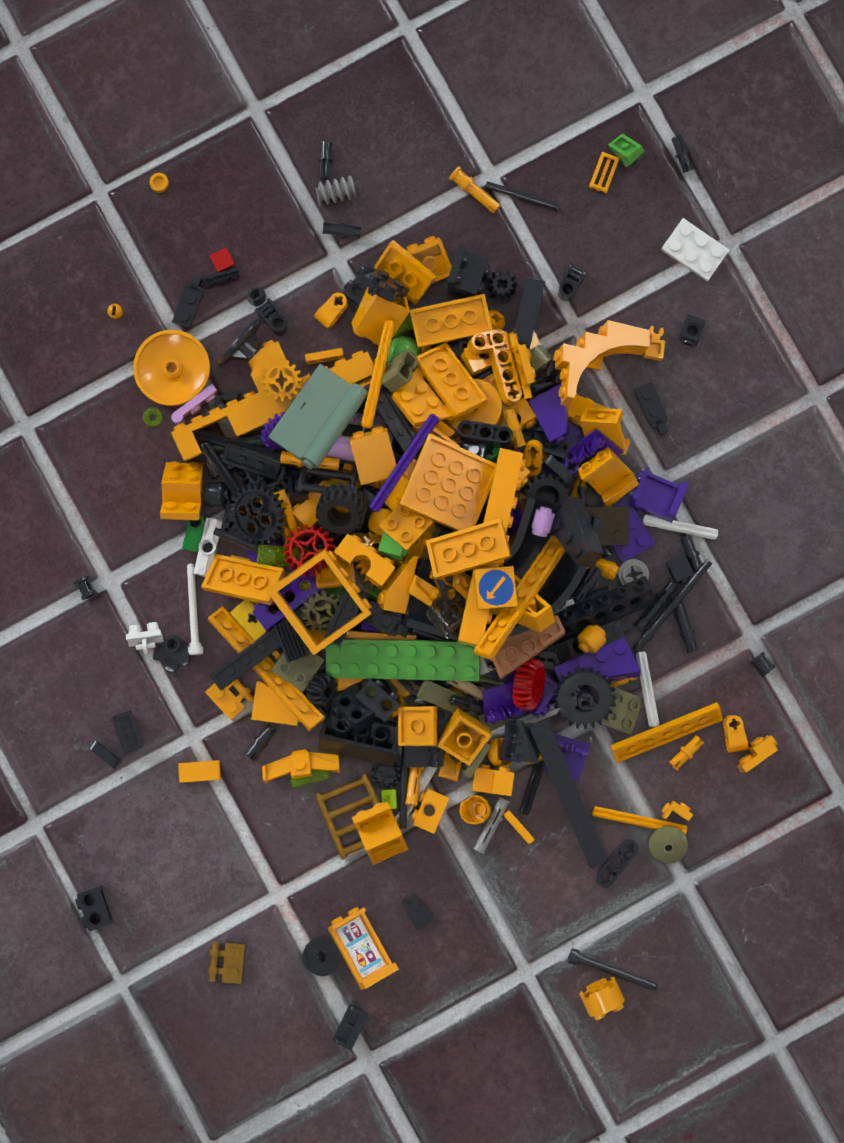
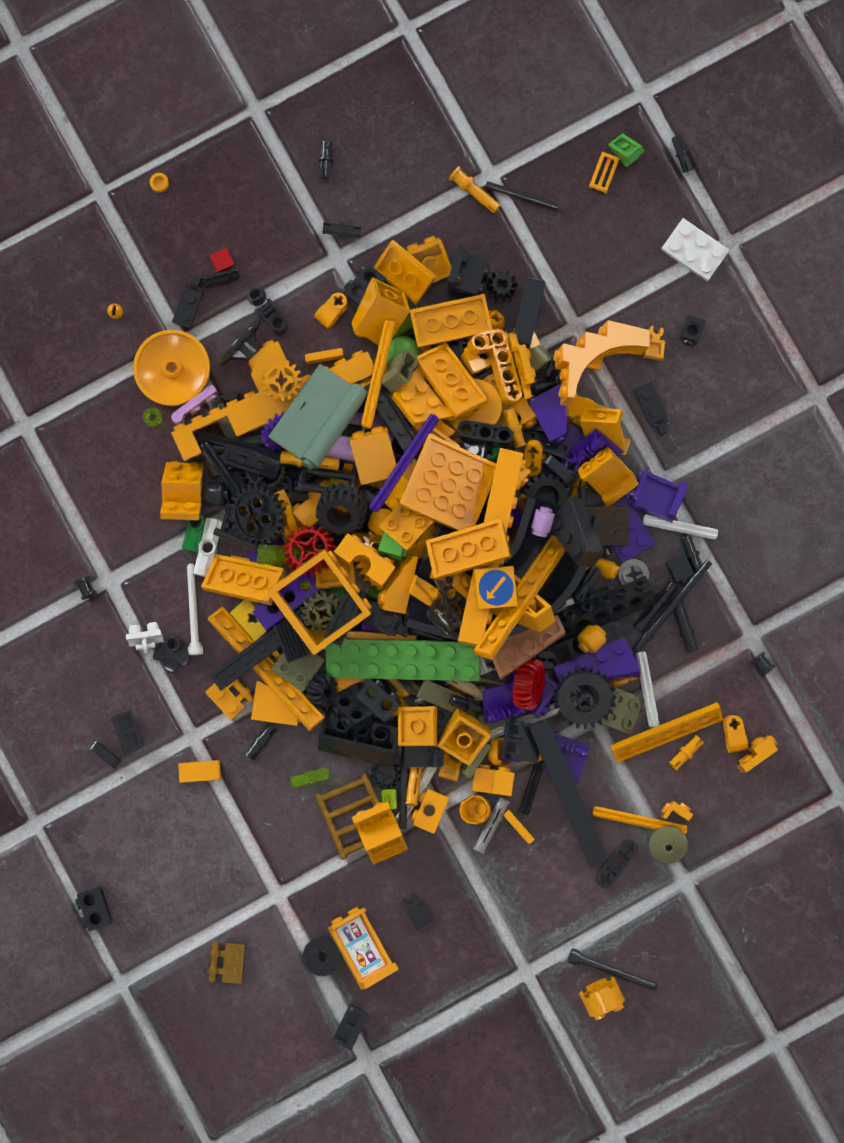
(300, 765): light orange plate -> none
(336, 190): light grey piece -> none
(383, 285): black plate -> none
(572, 279): black piece -> none

